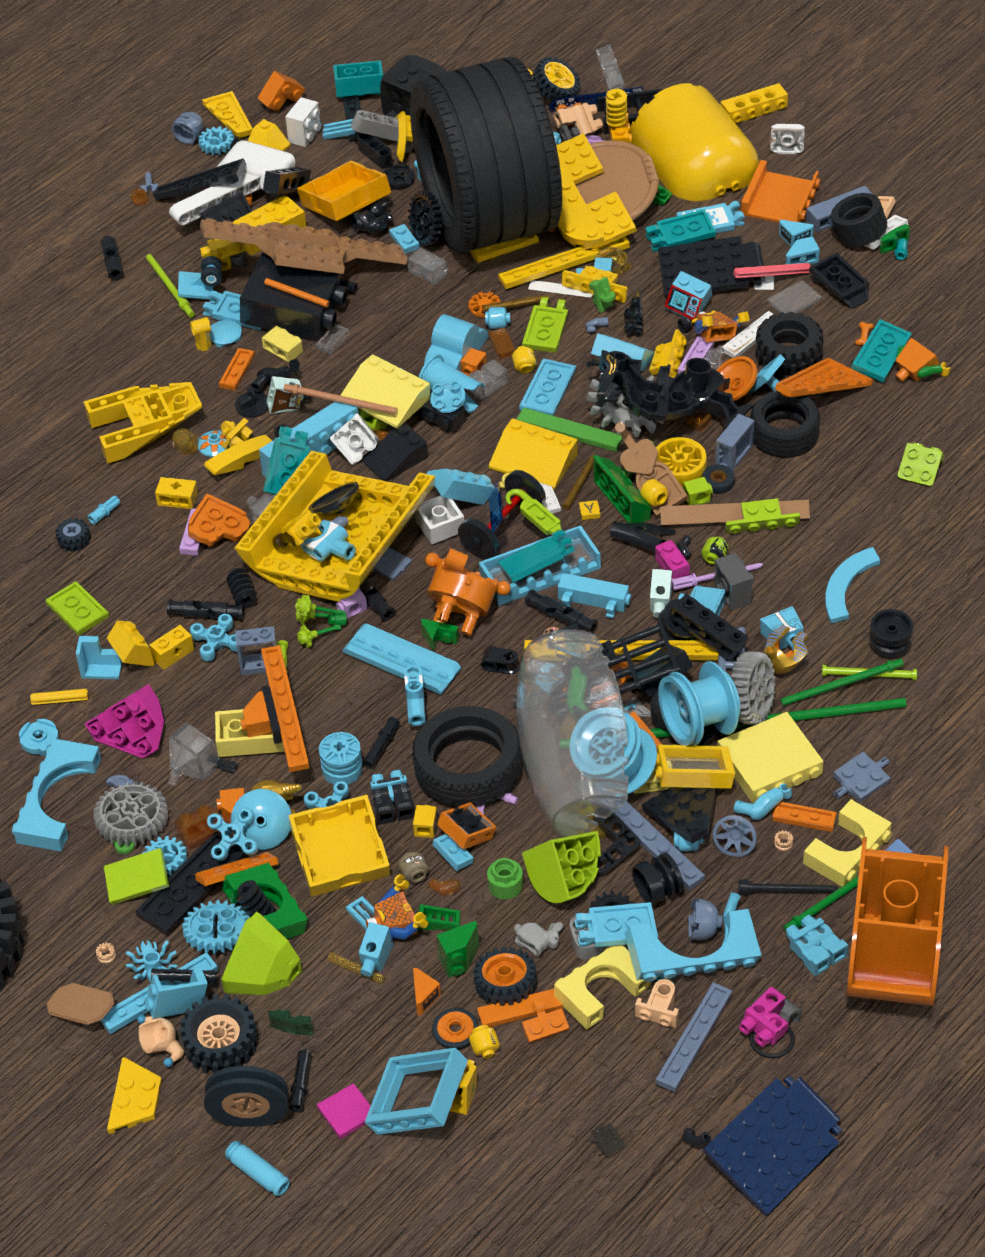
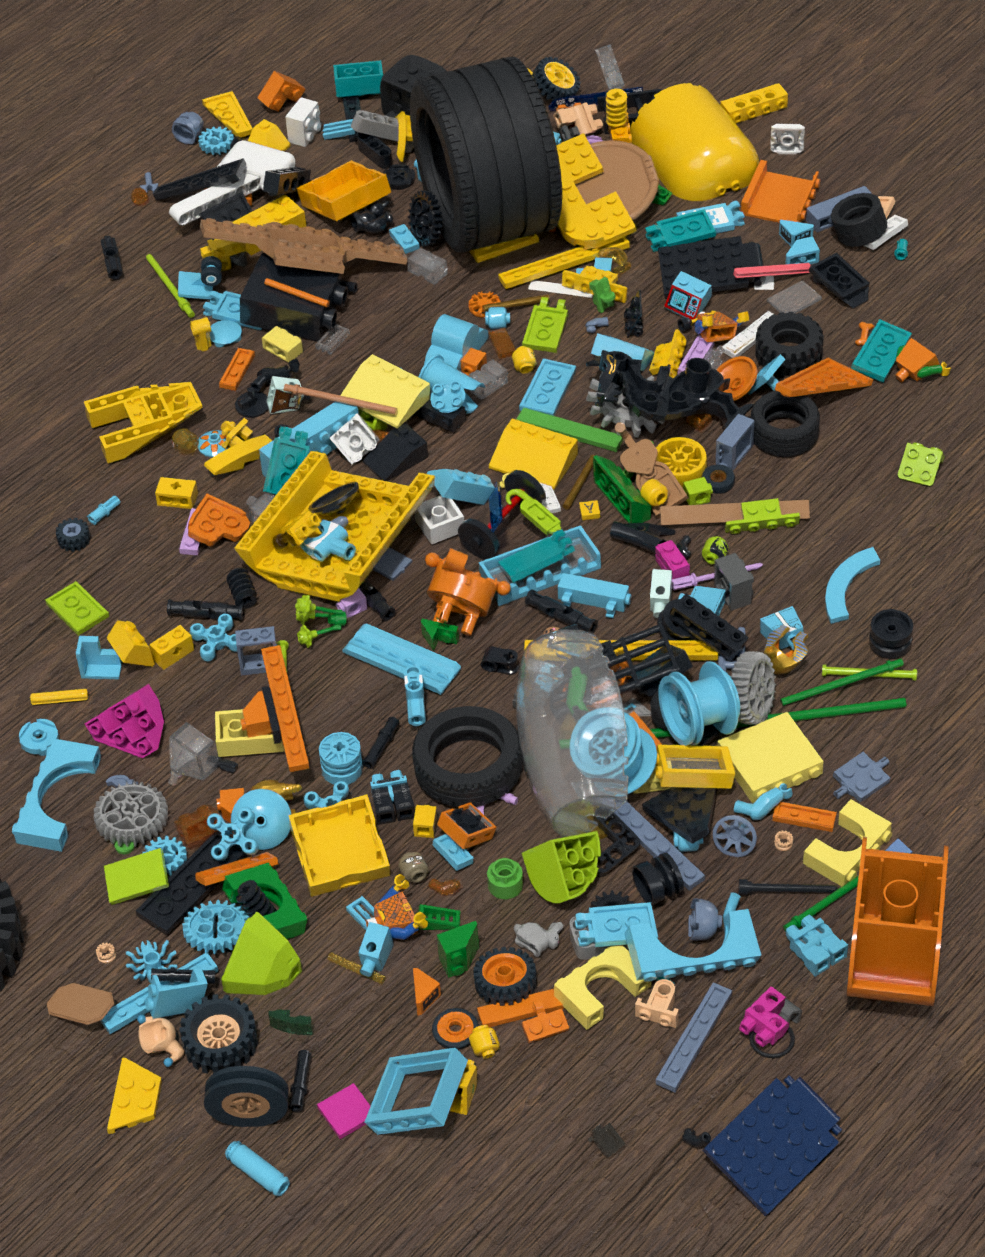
(889, 240): green slope -> none

